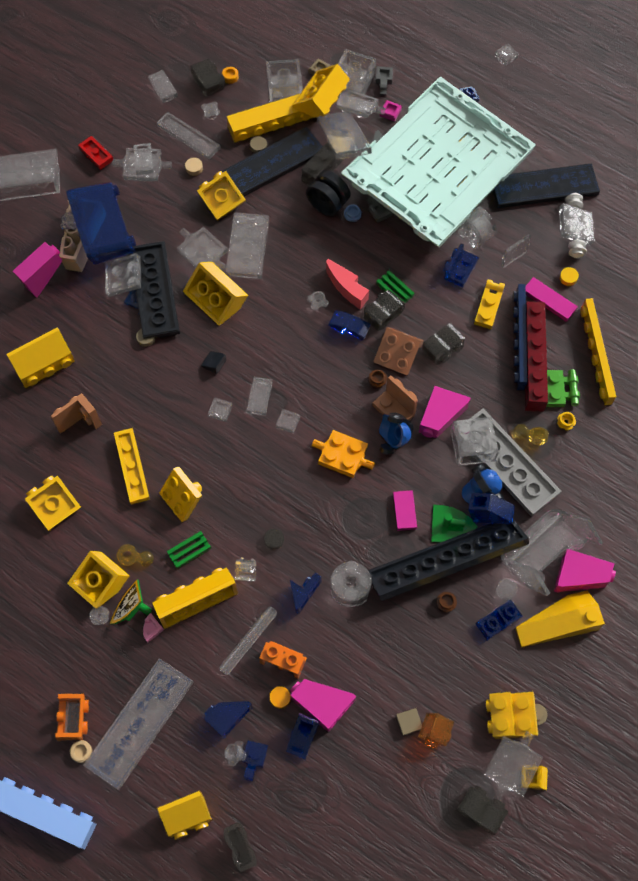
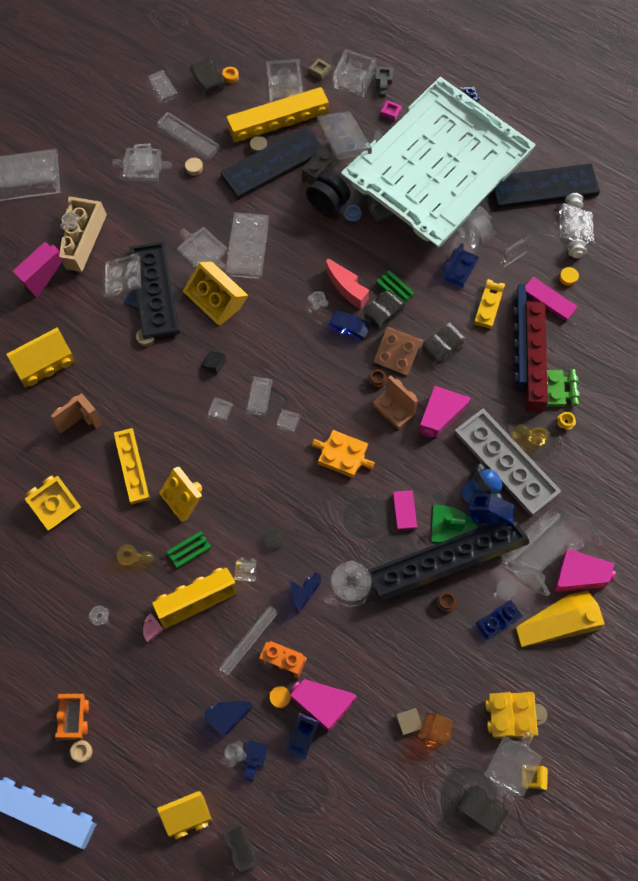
(96, 152): red plate -> none
(98, 578): yellow slope -> none
(100, 222): clear blue windscreen -> none
(130, 605): shield -> none
(138, 724): clear tile -> none
(211, 110): clear plate -> none
(221, 195): yellow plate -> none
(321, 91): yellow slope -> none
(358, 104): clear plate -> none
(396, 431): blue cap -> none
(474, 441): clear brick -> none
(506, 54): clear plate -> none
(599, 356): yellow plate -> none

